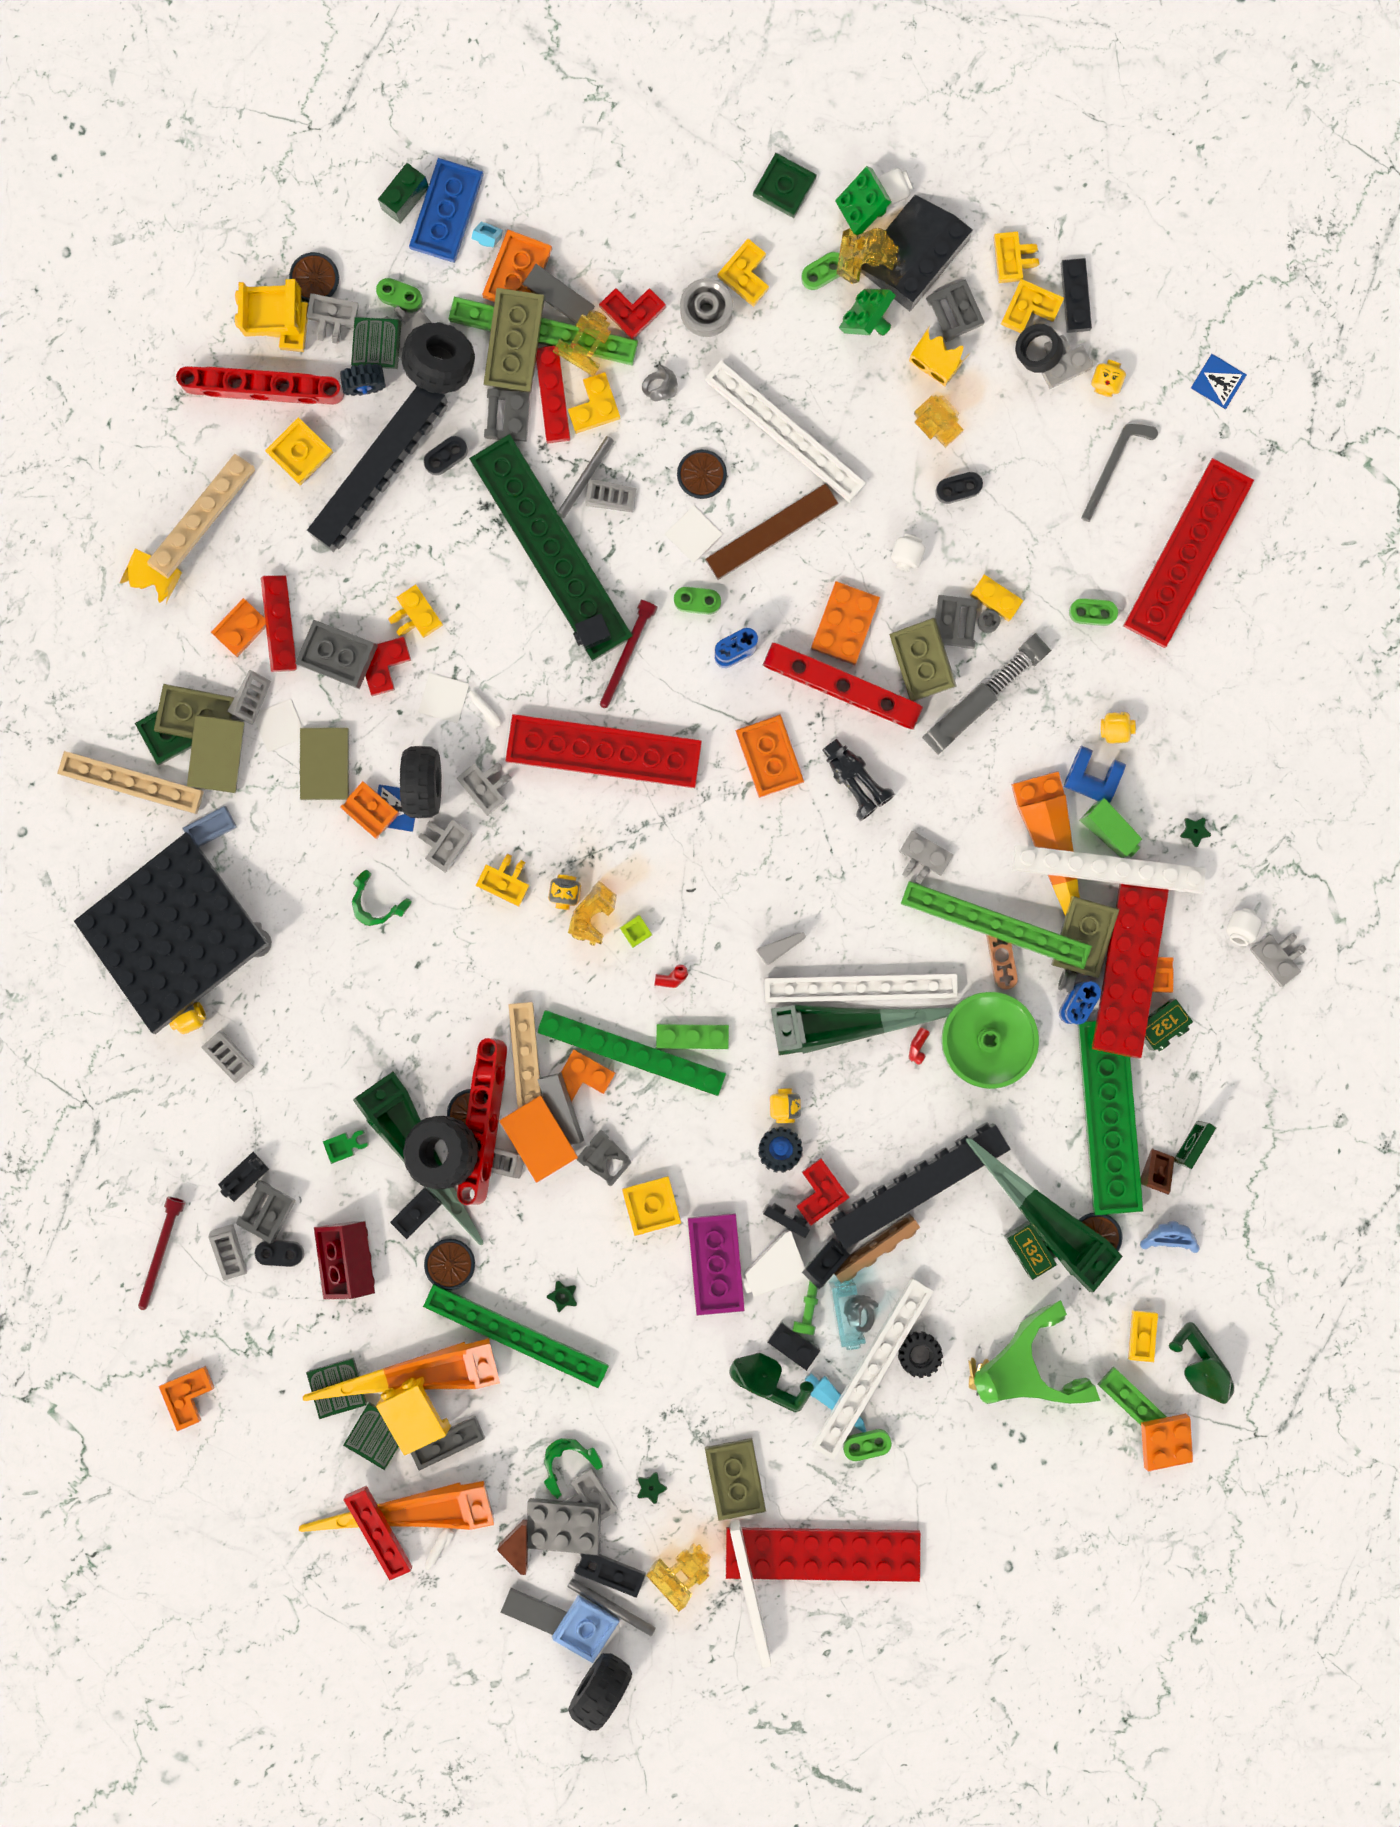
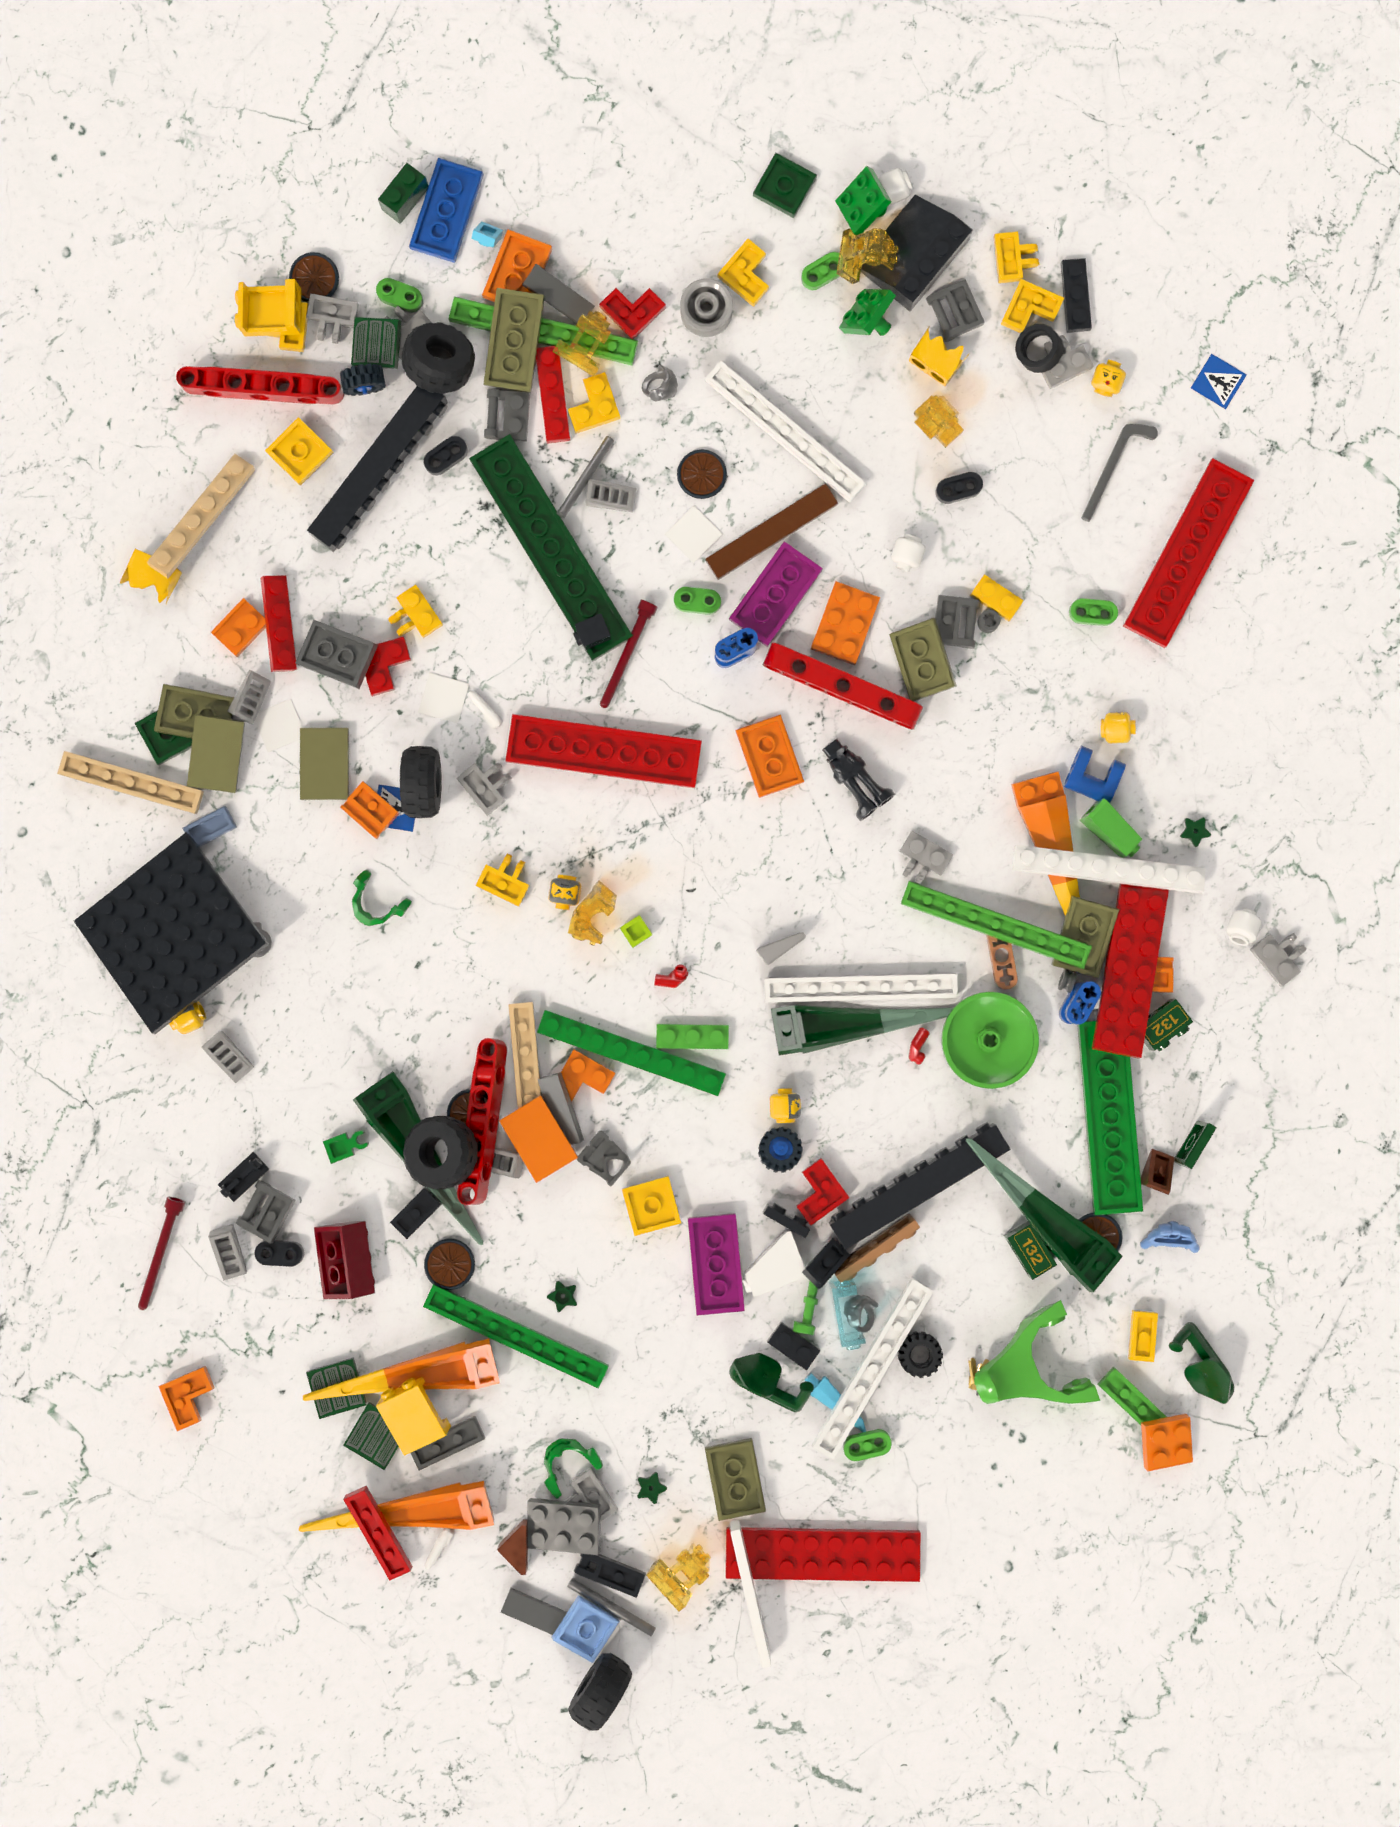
(447, 846): light grey hinge -> none
(776, 593): none -> magenta plate
(984, 695): dark grey piece -> none

